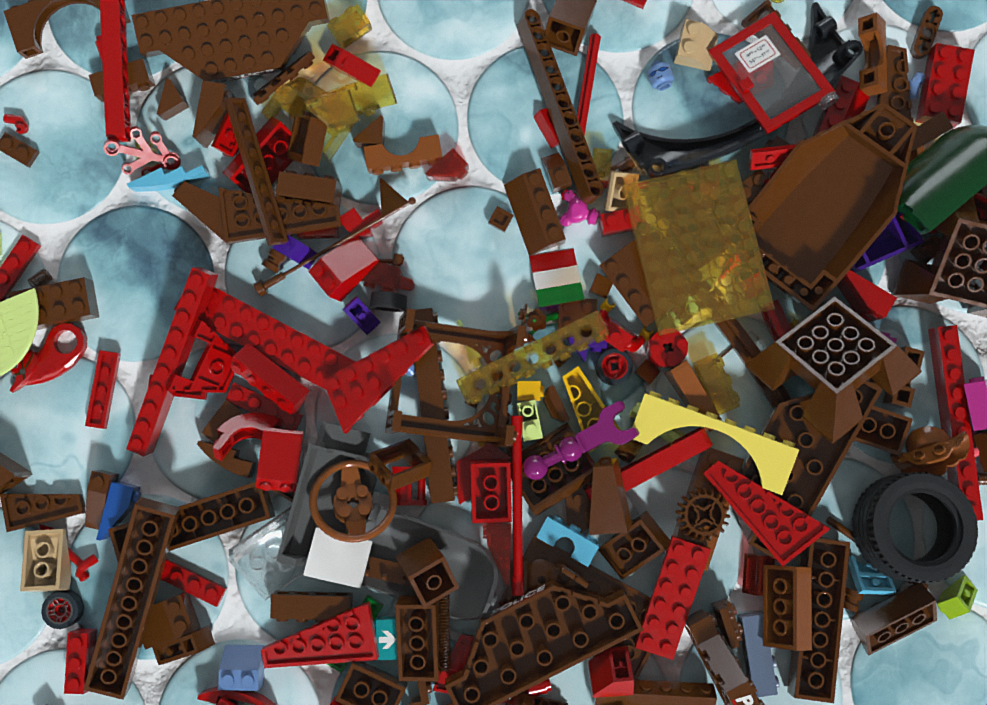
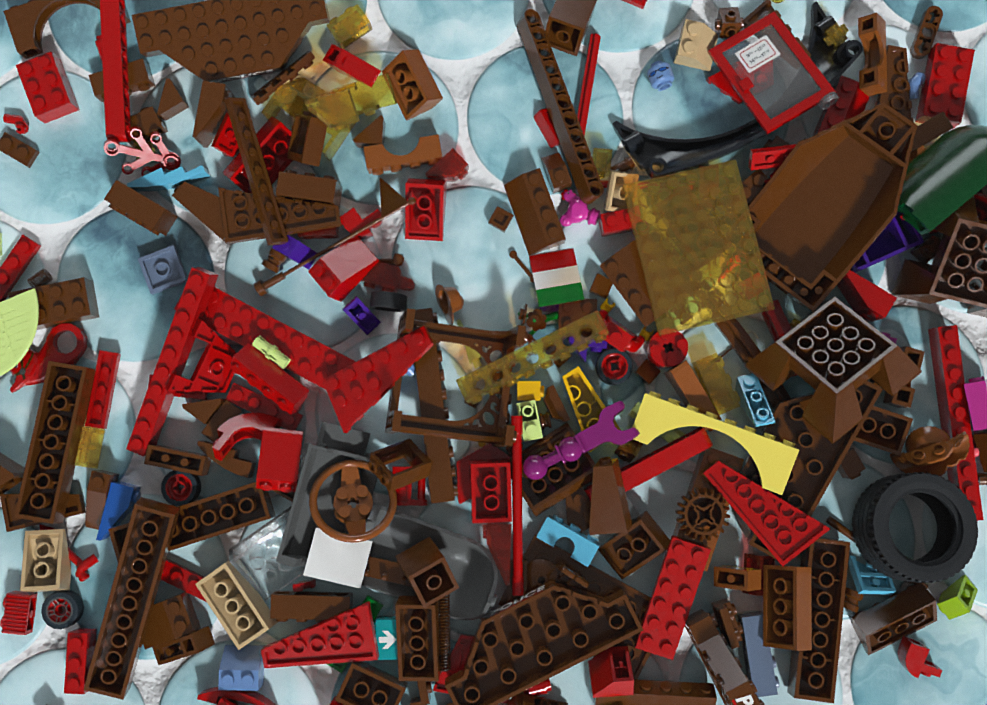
(19, 612): none -> red brick
(47, 87): none -> red brick
(55, 443): none -> reddish brown brick
(90, 447): none -> clear yellow hinge
(140, 209): none -> reddish brown brick
(148, 122): none -> reddish brown brick
(163, 269): none -> sand blue plate
(177, 460): none -> reddish brown brick
(178, 497): none -> wheel
(204, 409): none -> reddish brown slope
(236, 604): none -> tan slope
(271, 352): none -> yellowish green pin
(300, 585): none -> red tile
(412, 83): none -> dark orange slope
(427, 216): none -> red slope
(449, 301): none -> dark orange piece
(513, 254): none -> reddish brown hinge
(545, 420): none -> reddish brown bush
(728, 22): none -> reddish brown brick
(737, 577): none -> dark orange brick
(754, 400): none -> medium azure slope
(836, 34): none -> clear yellow gear
(851, 465): none -> reddish brown brick
(913, 657): none -> red brick

